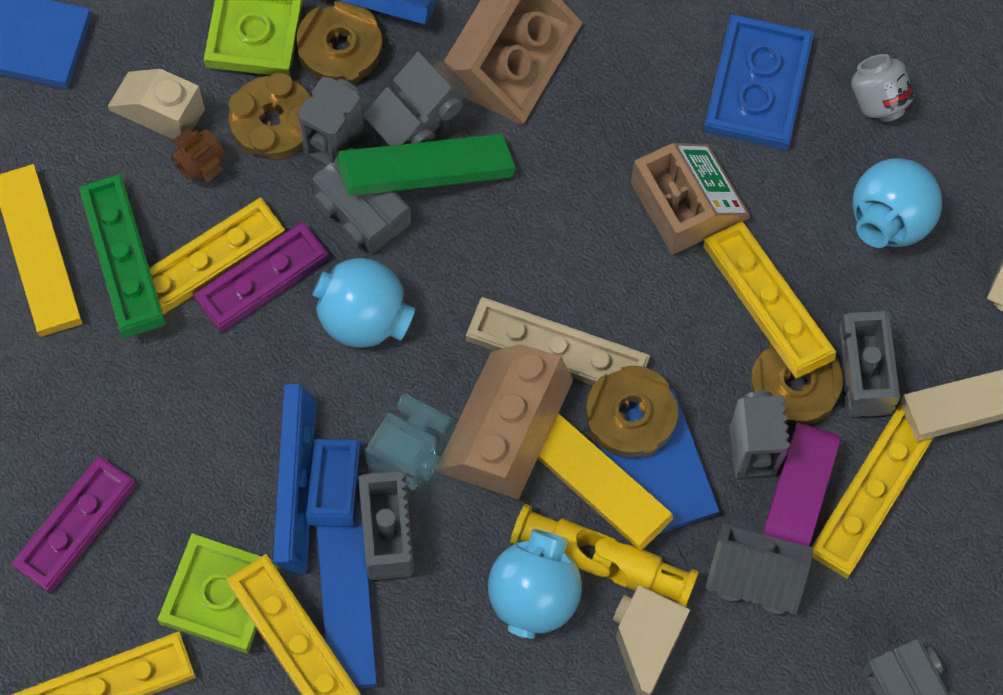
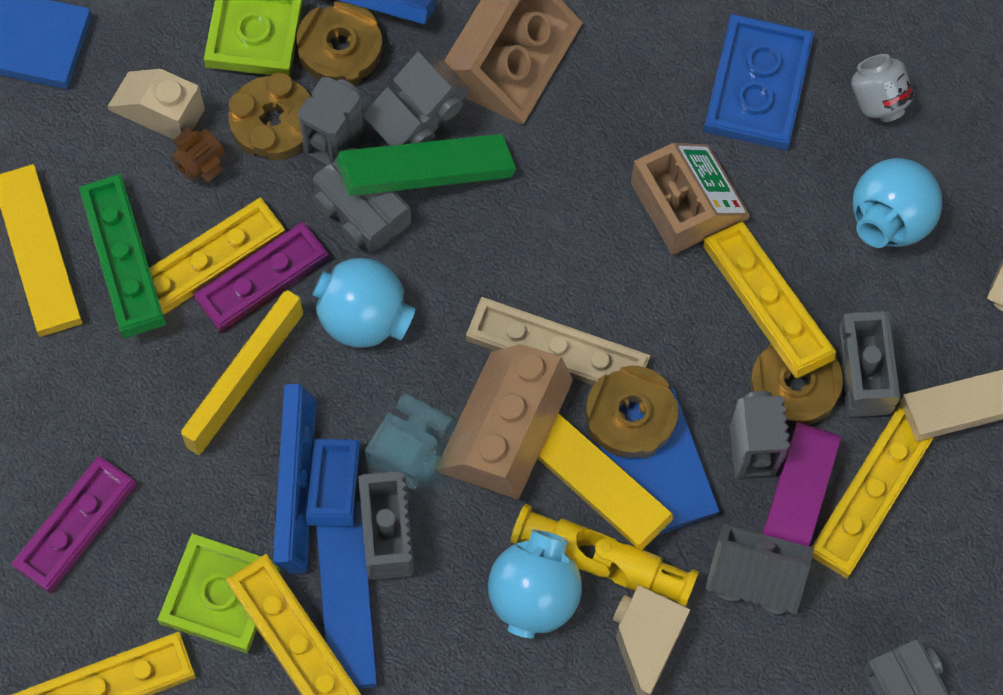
(242, 372): none -> yellow tile

